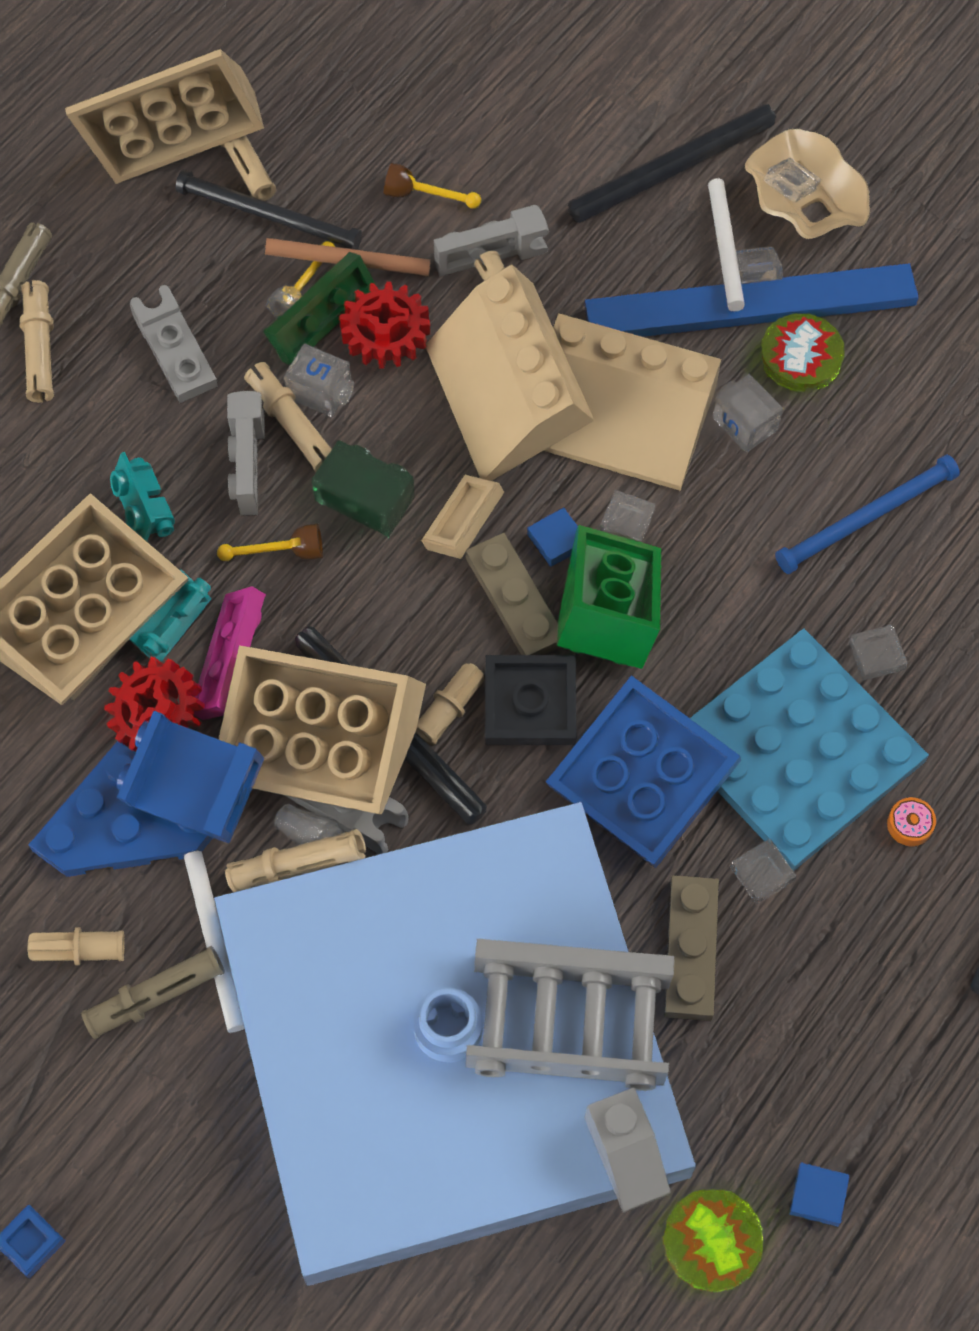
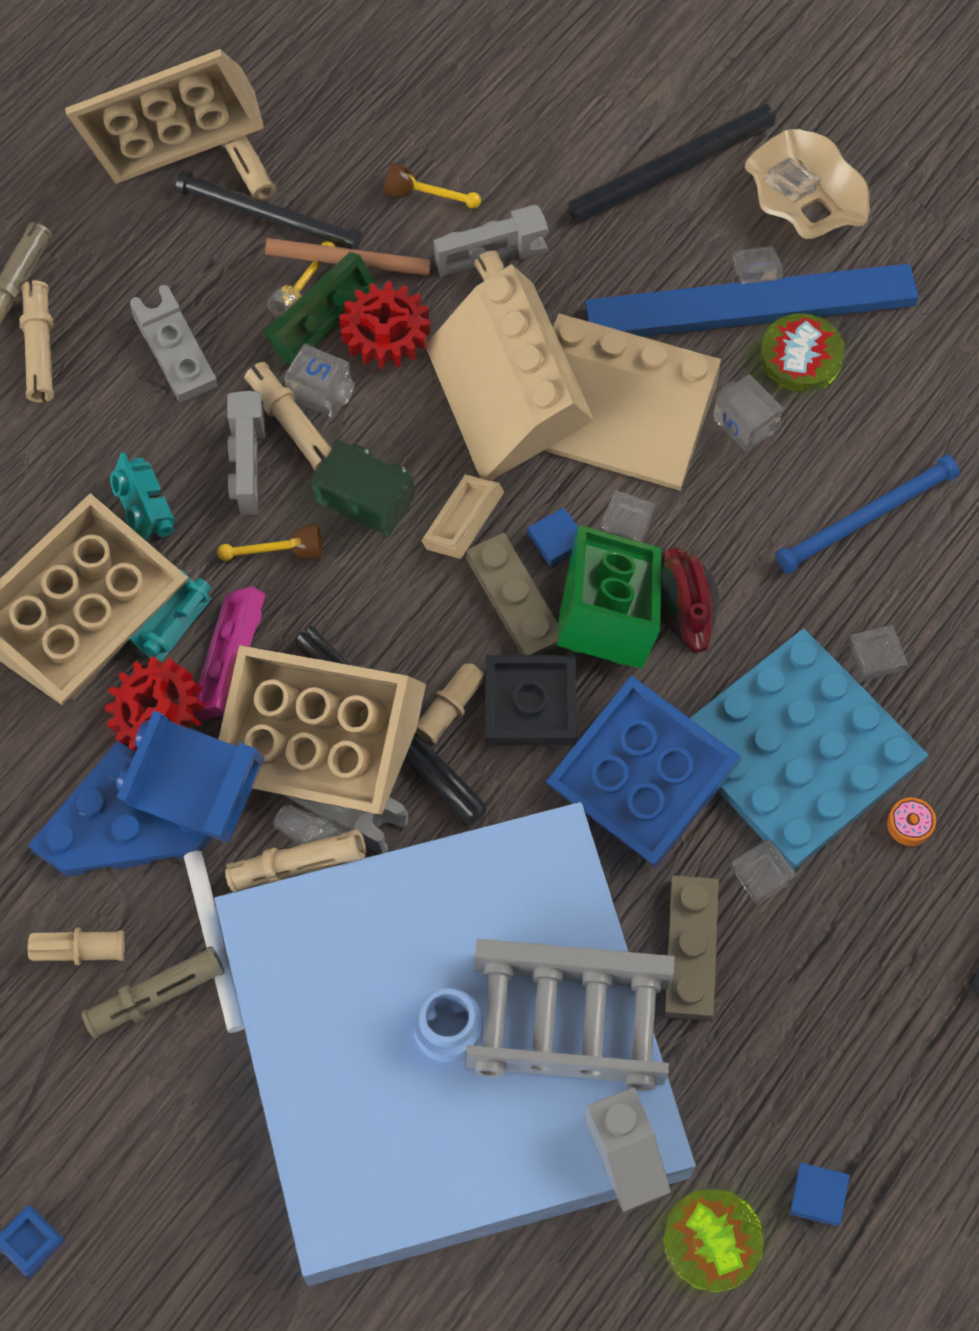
(688, 599): none -> dark red hat
(726, 245): white bar -> none

